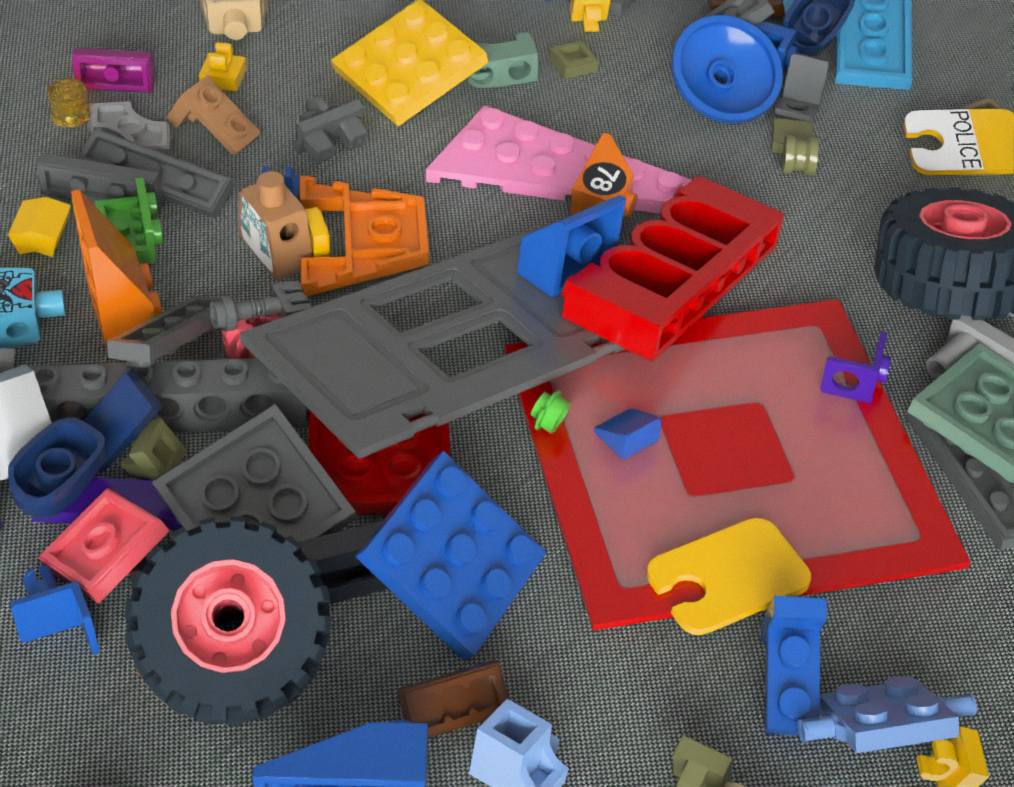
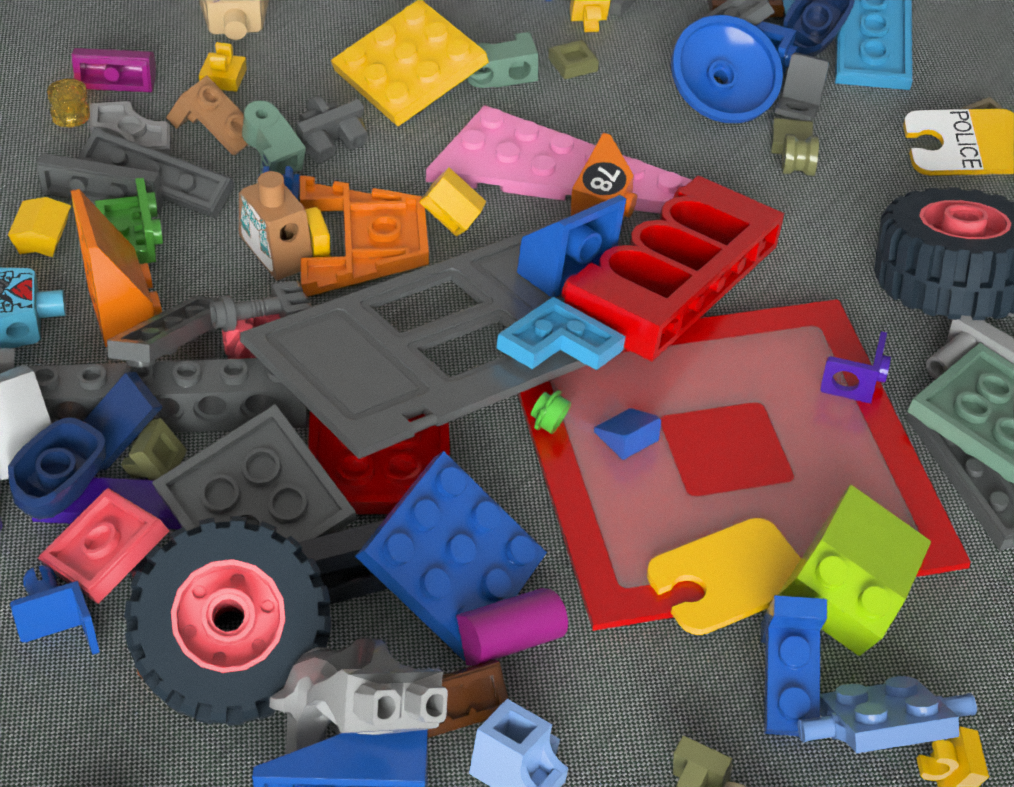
(272, 137): none -> sand green leg
(359, 693): none -> light grey hips
(453, 202): none -> yellow piece
(512, 625): none -> magenta brick
(556, 328): none -> dark azure plate
(863, 568): none -> lime slope

